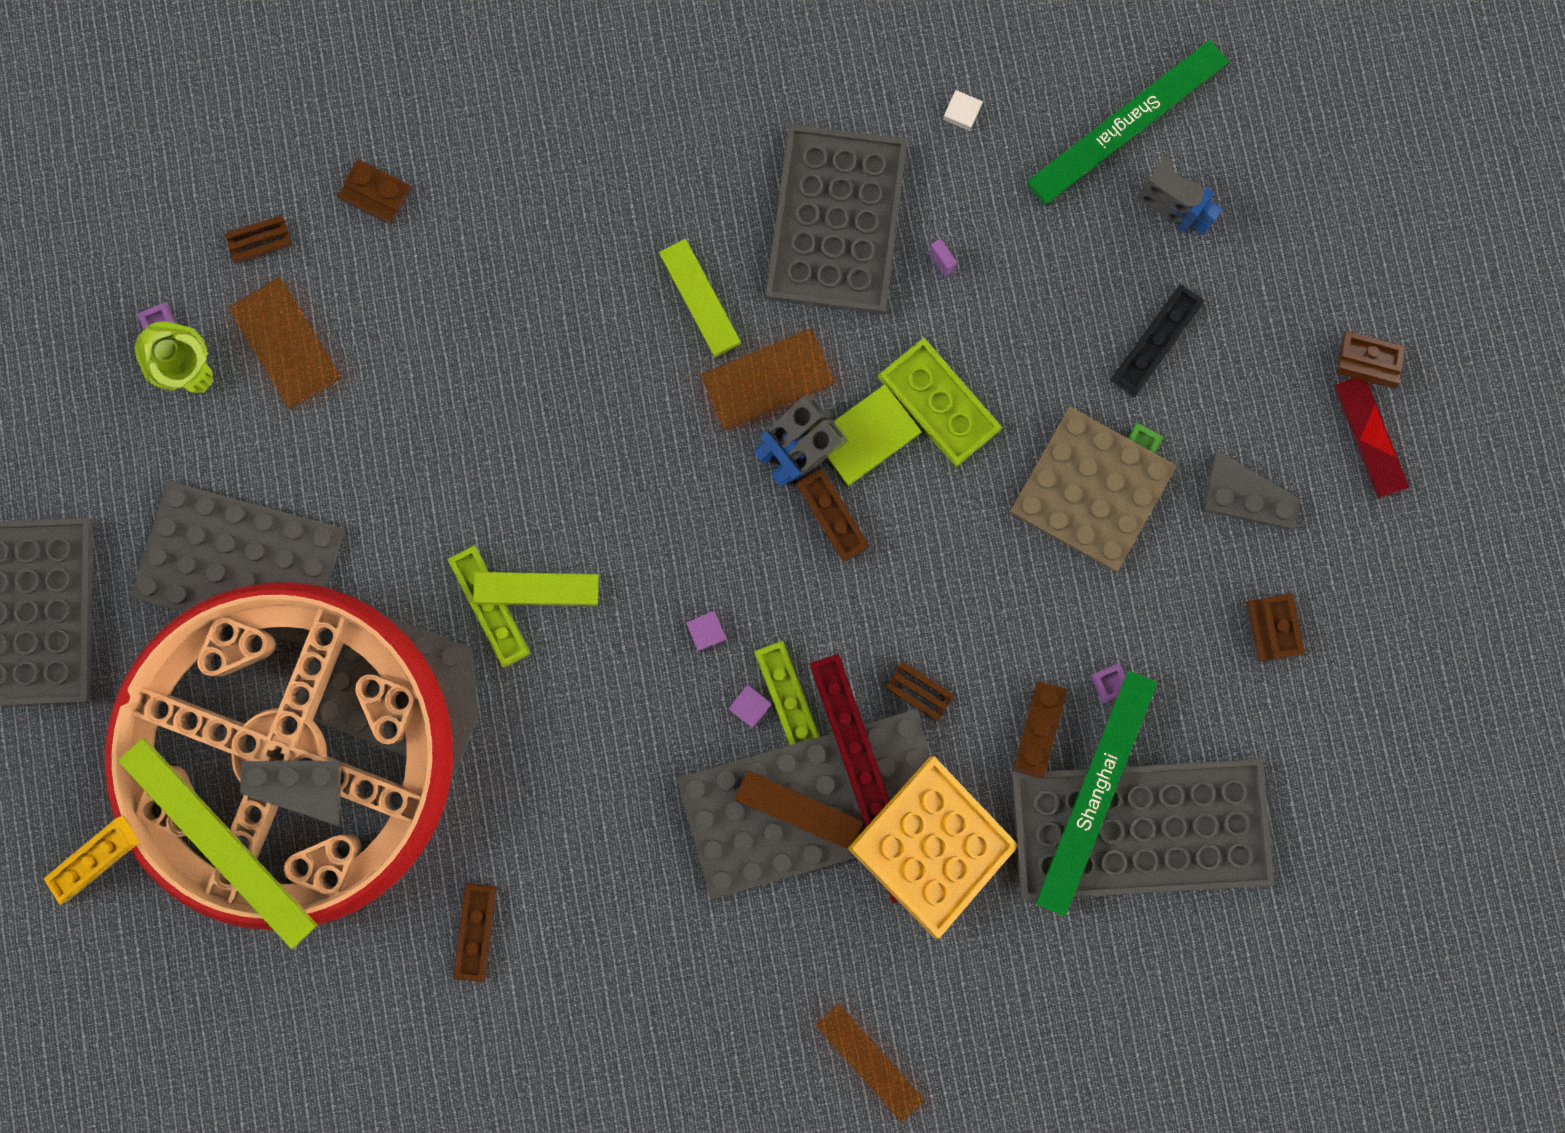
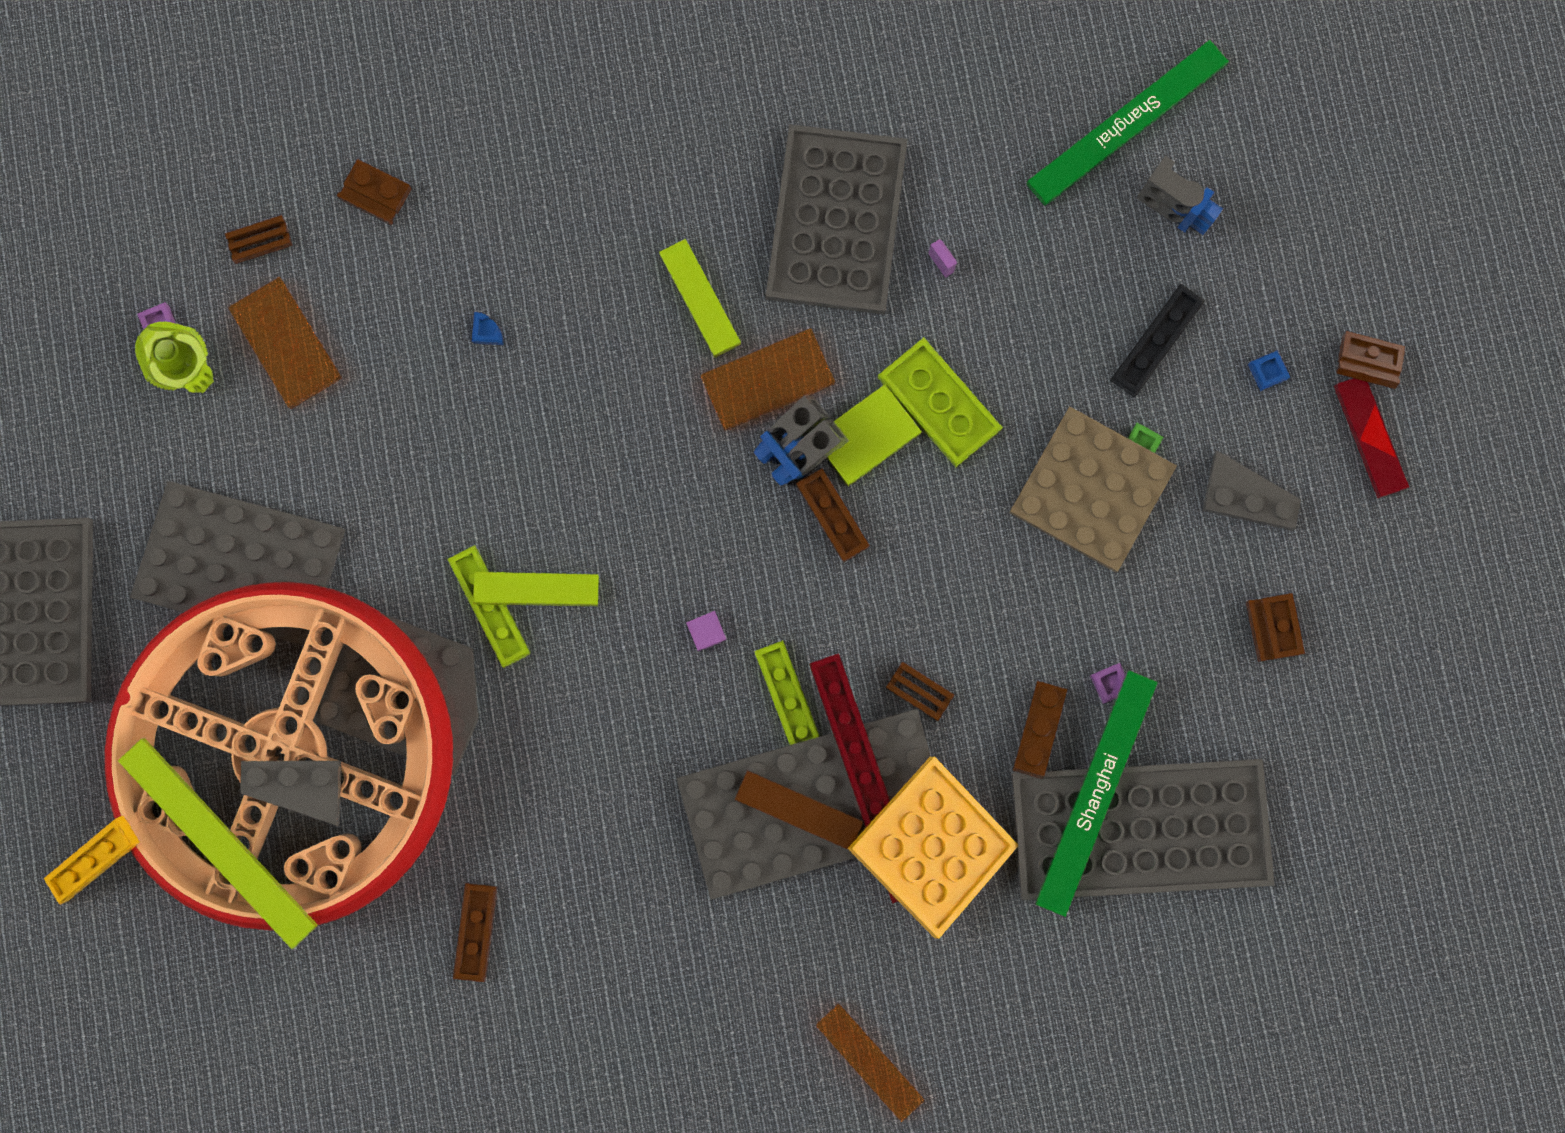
(486, 330): none -> blue tile
(750, 706): medium lavender tile -> none
(962, 110): white tile -> none
(1269, 370): none -> blue tile

